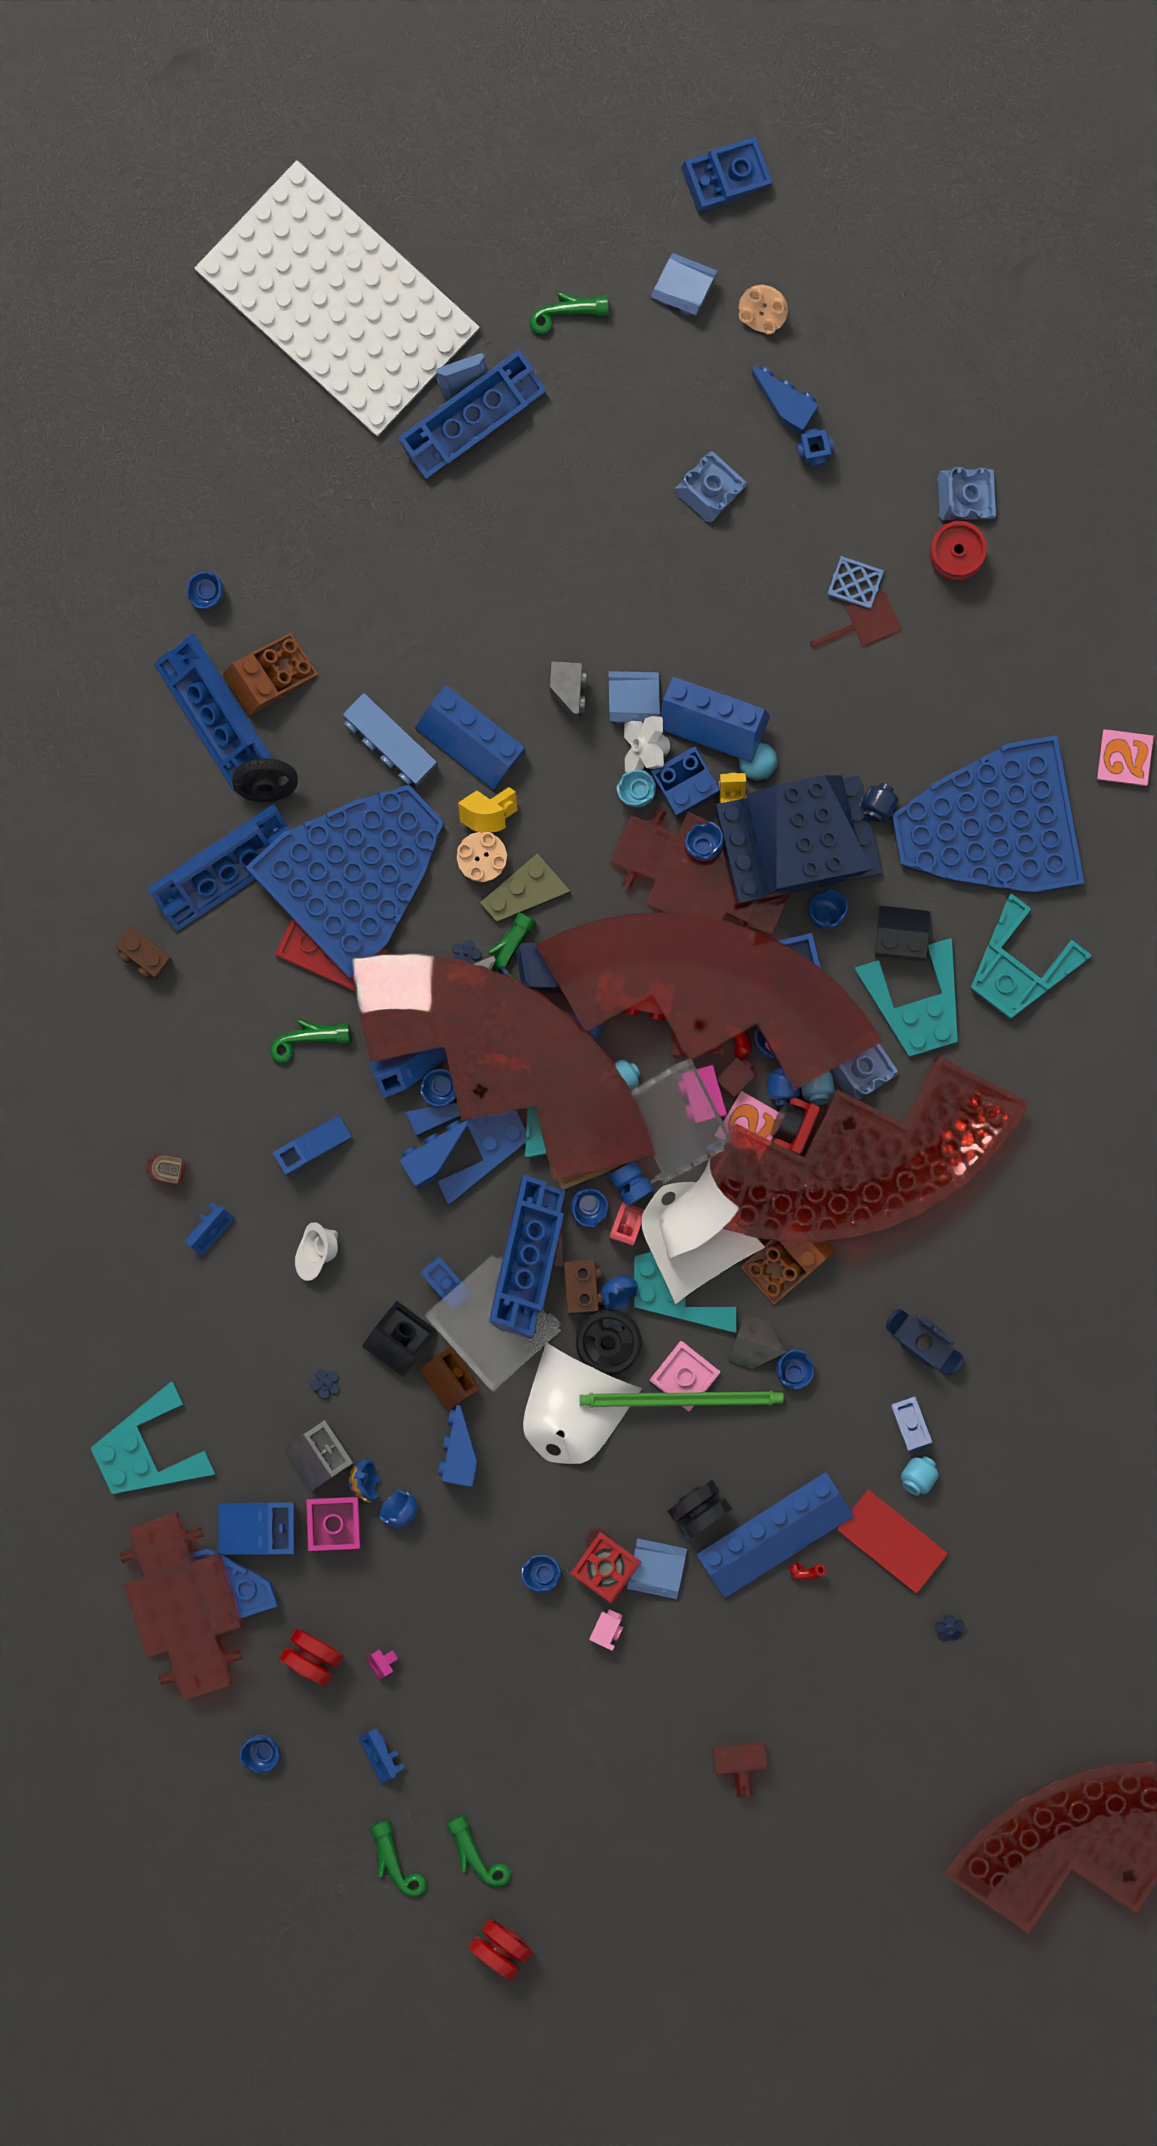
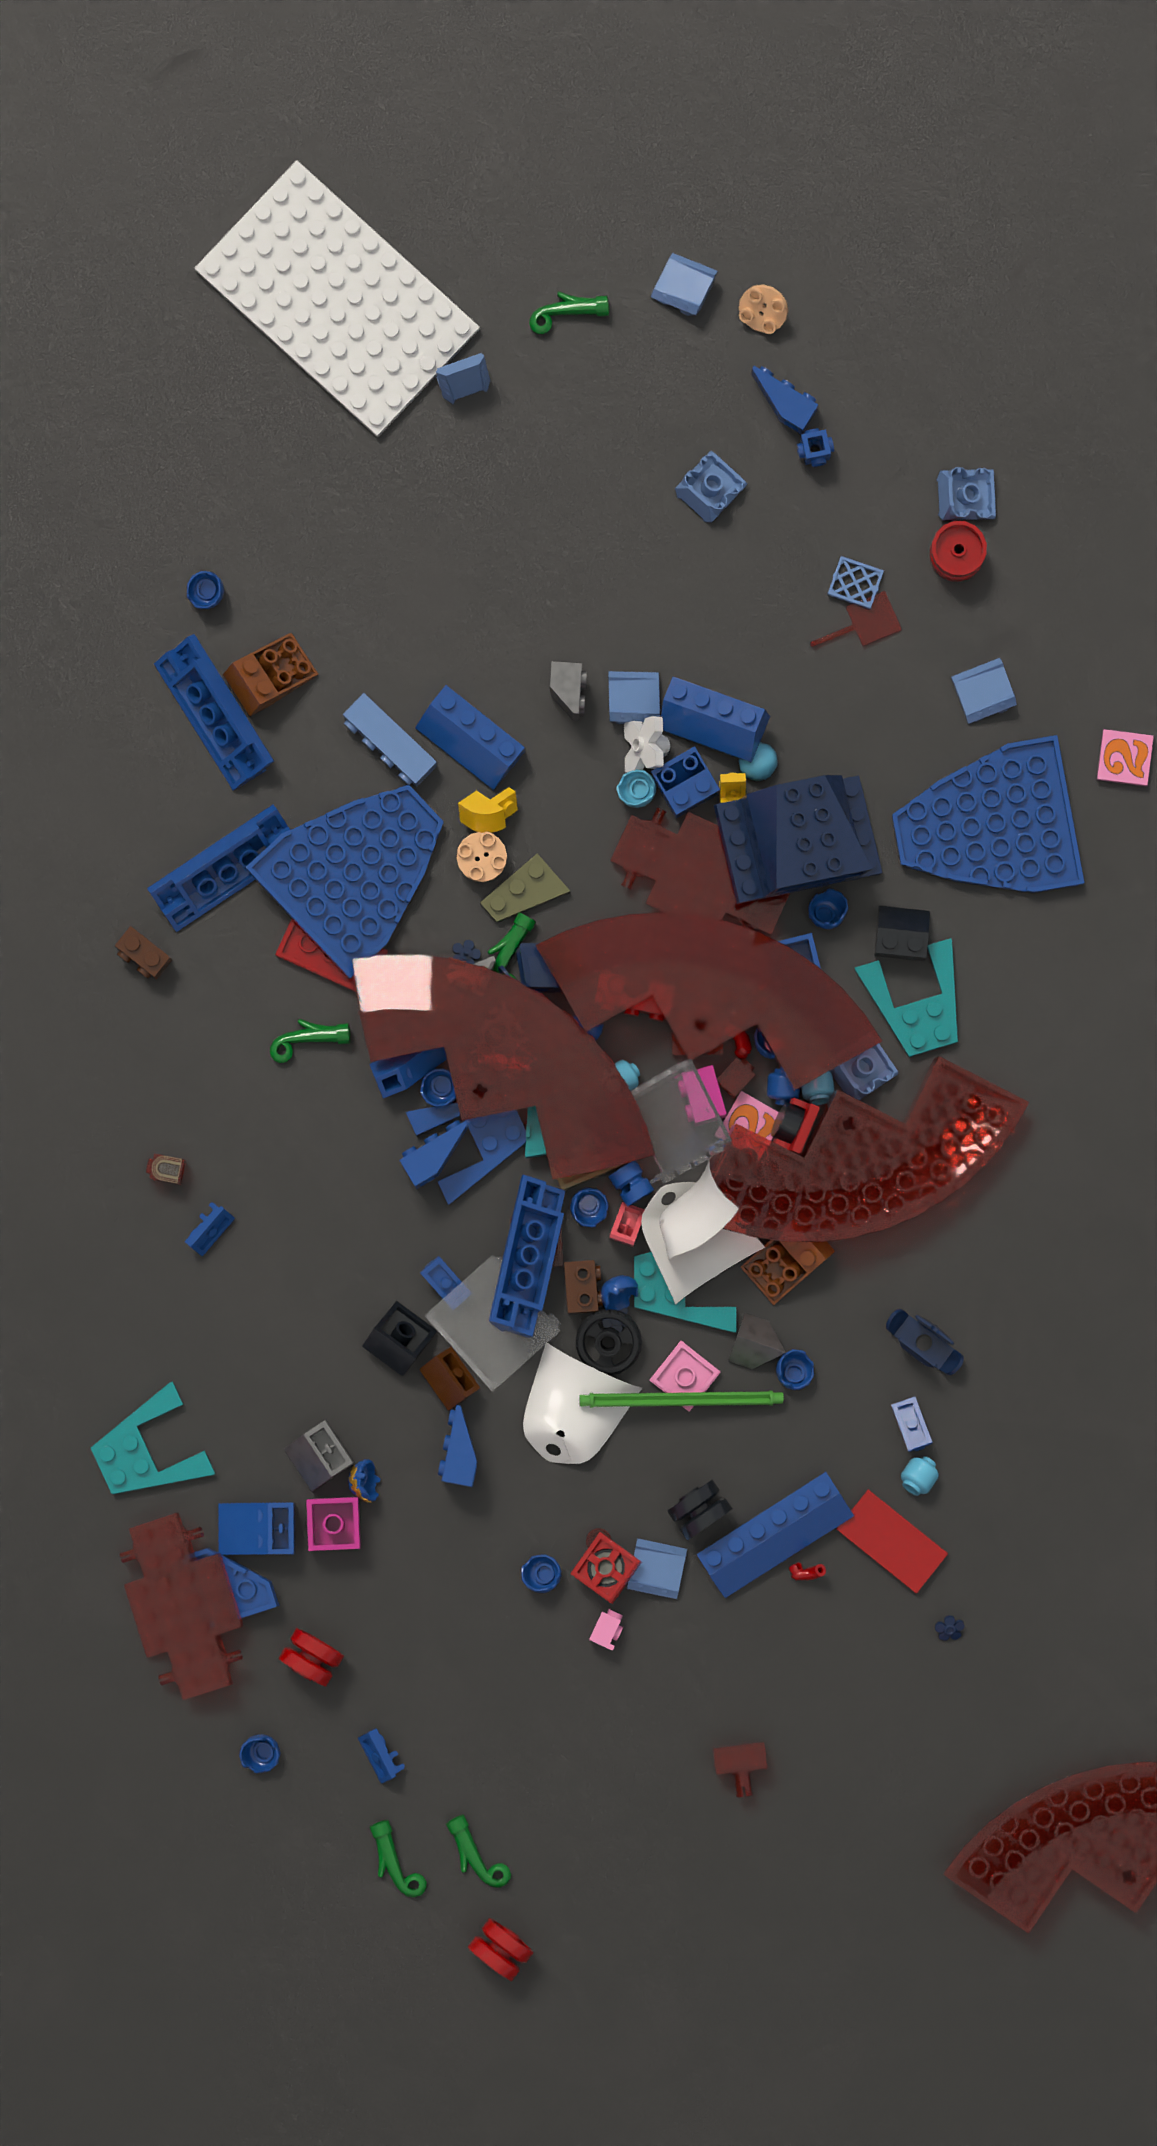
(264, 780): black wheel -> none
(312, 1145): blue slope -> none
(315, 1249): white piece -> none
(325, 1383): dark blue plant -> none
(380, 1663): dark pink tile -> none
(399, 1509): blue hair -> none
(472, 414): blue slope -> none
(704, 841): blue hair -> none
(726, 174): blue slope -> none
(879, 802): dark blue head -> none
(984, 690): none -> medium blue slope
(1006, 981): teal wing -> none

